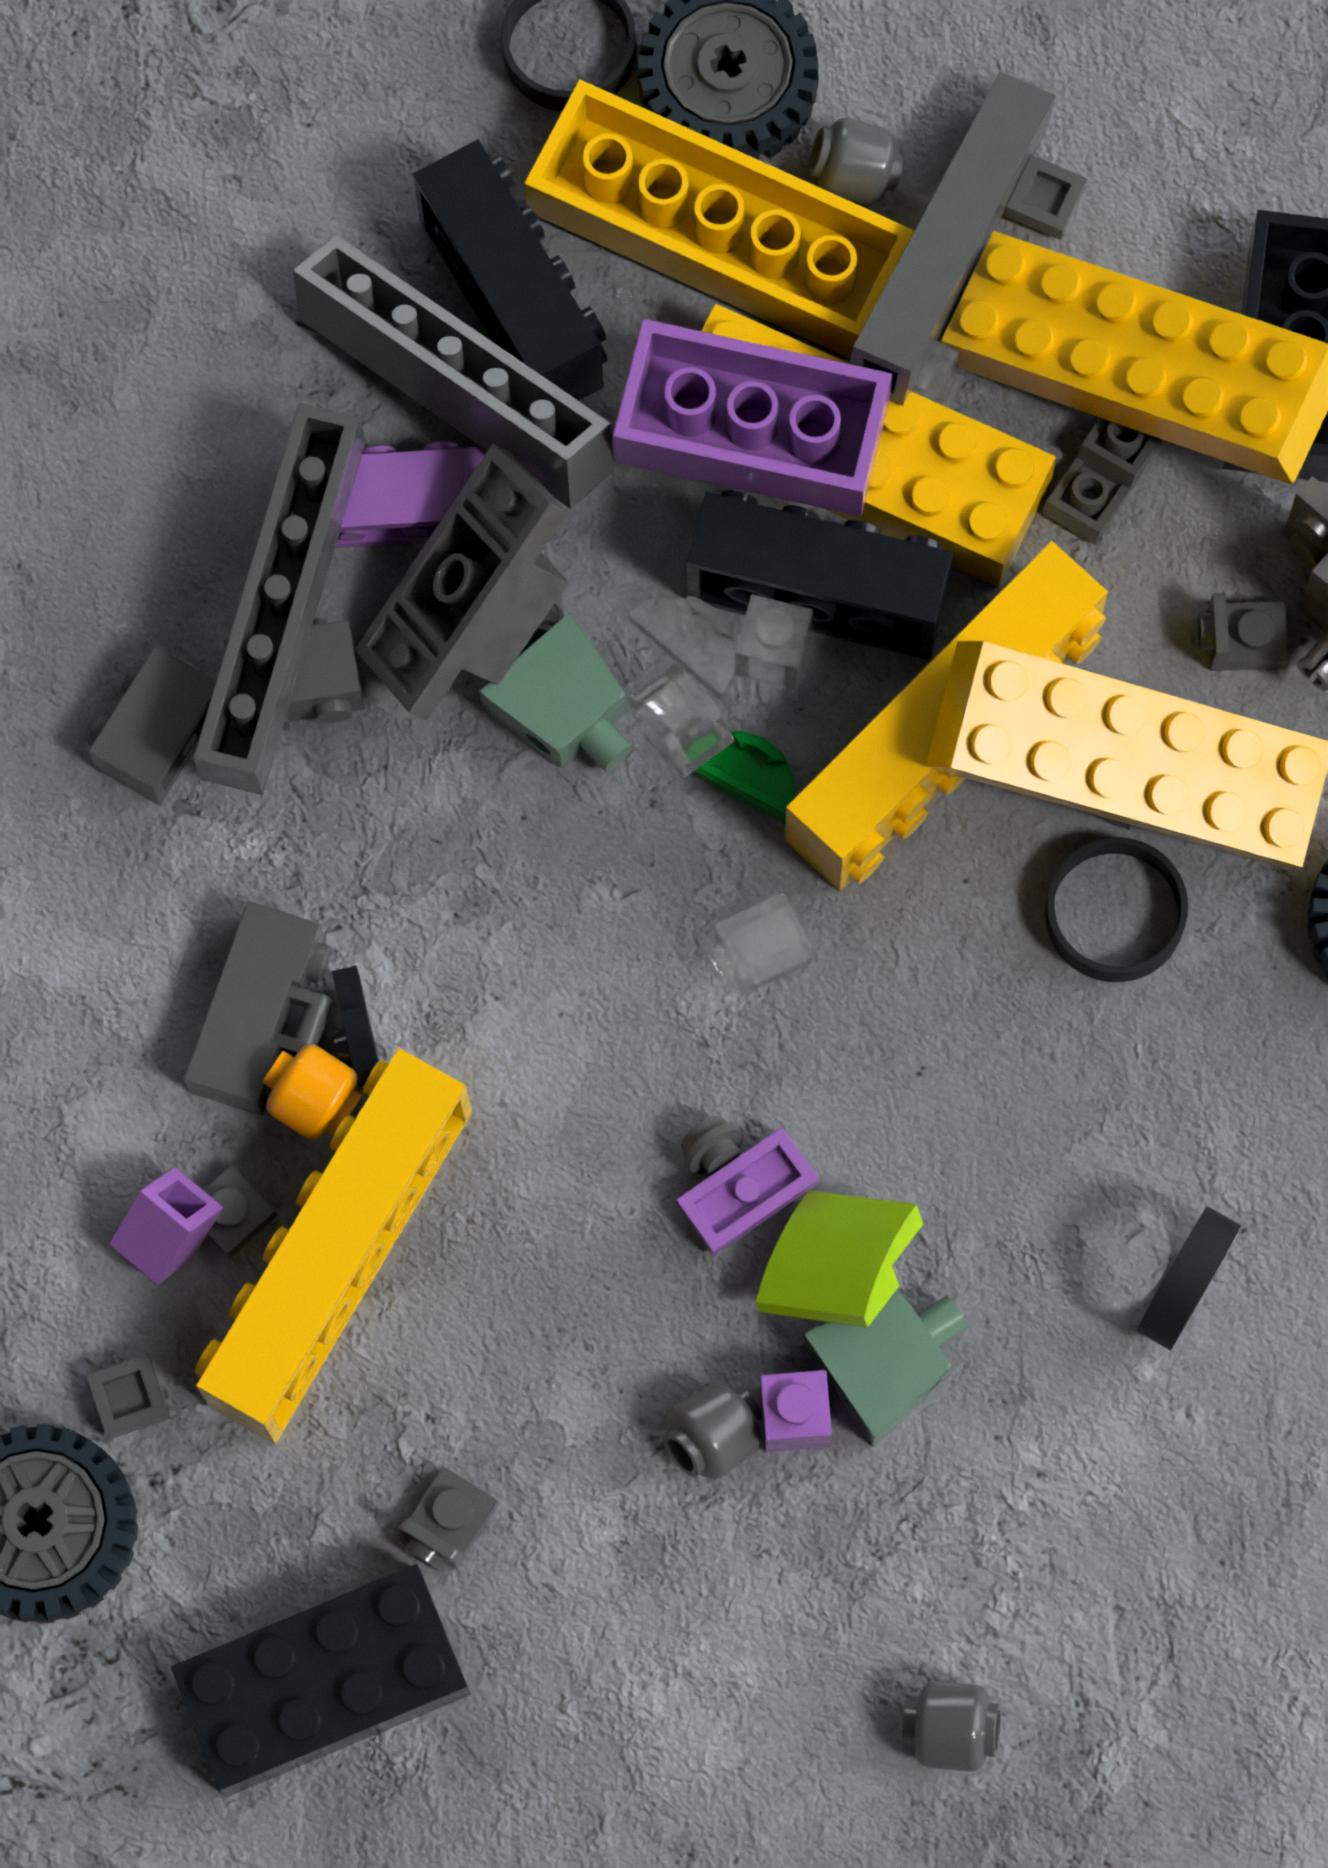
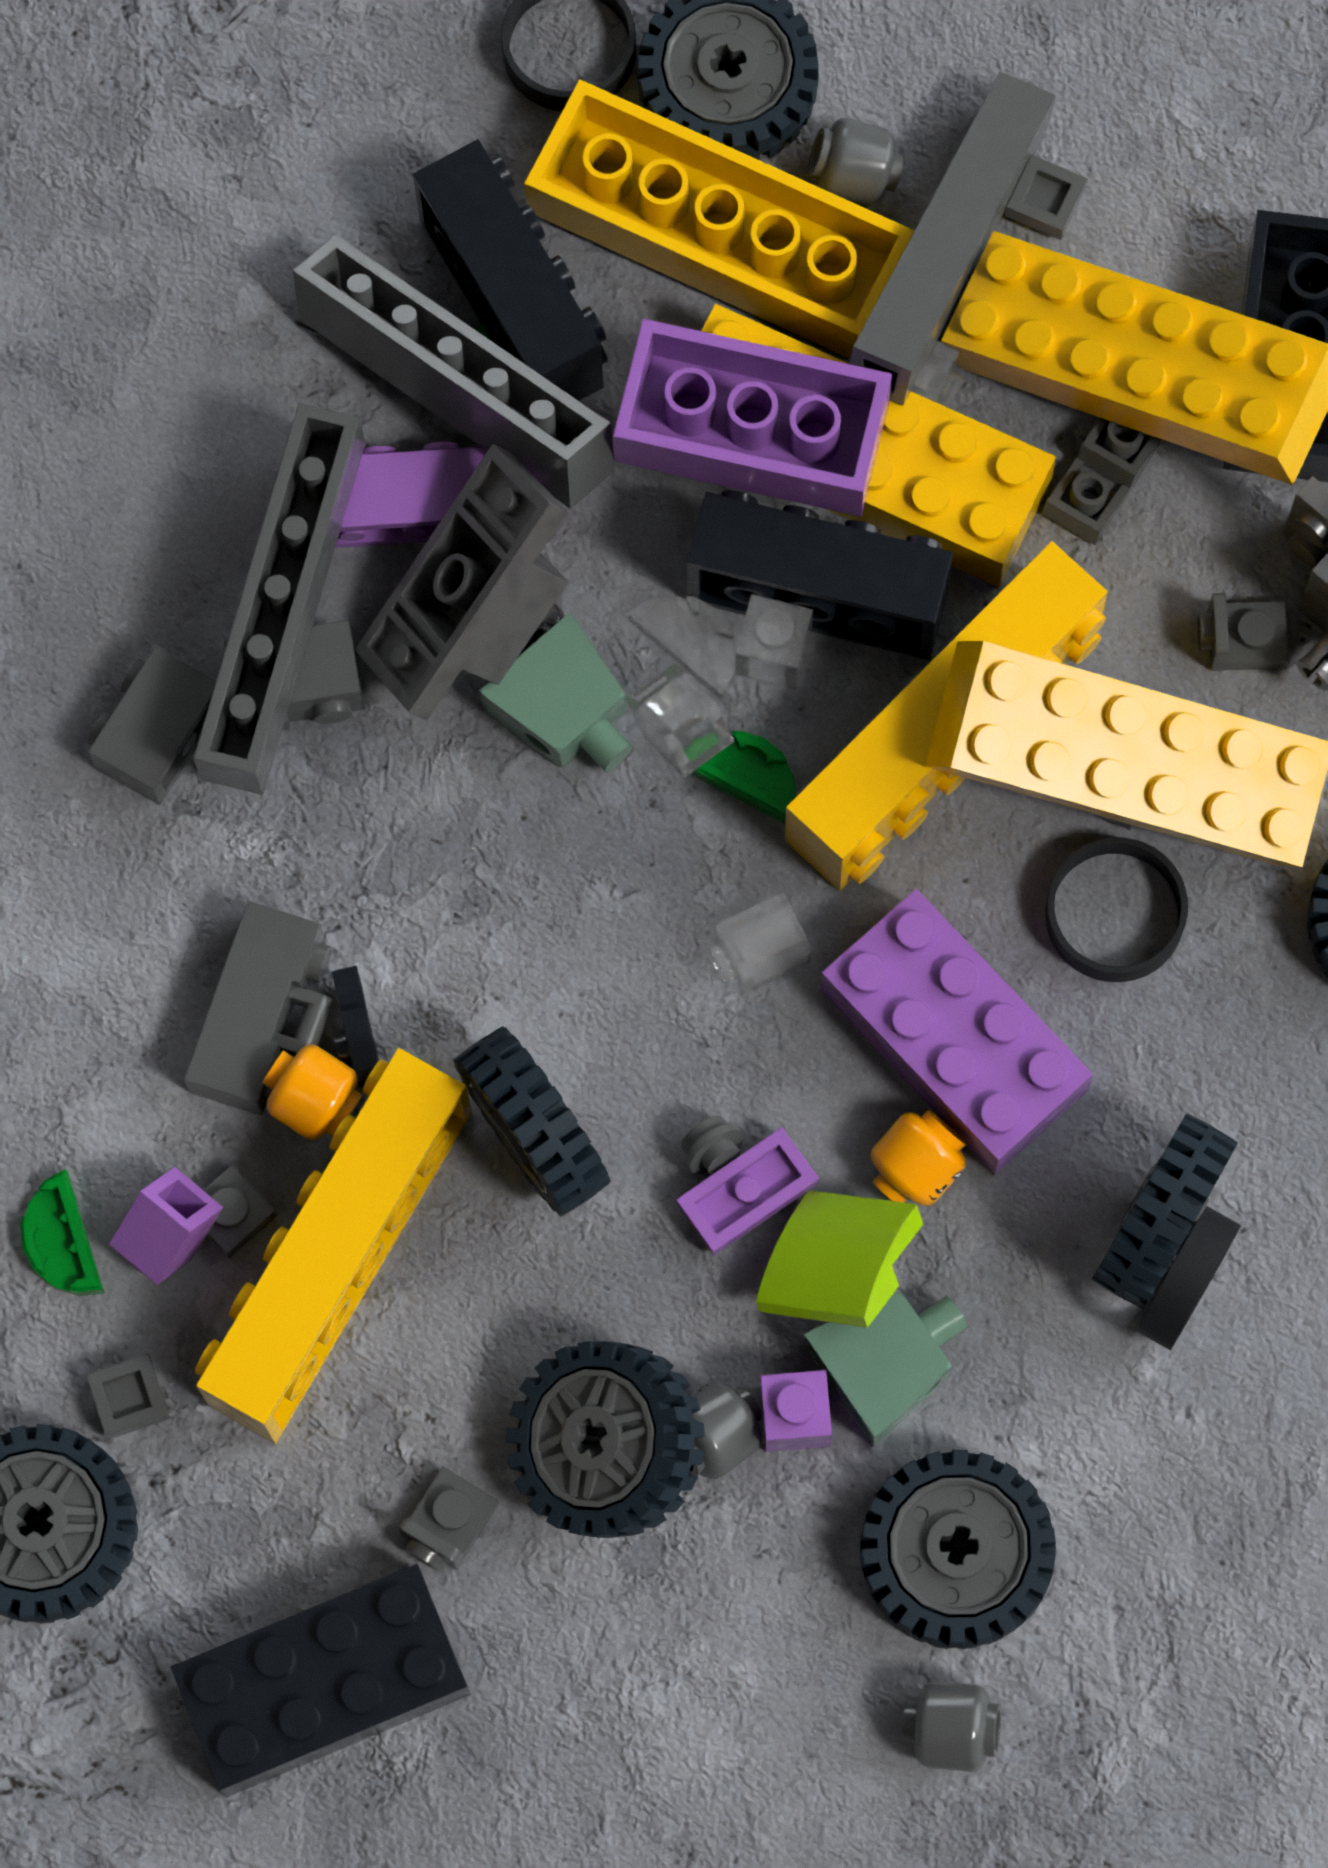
(58, 1240): none -> green tile
(532, 1121): none -> black wheel
(605, 1439): none -> wheel
(918, 1158): none -> light orange head
(955, 1031): none -> medium lavender brick
(991, 1589): none -> wheel
(1164, 1211): none -> black wheel

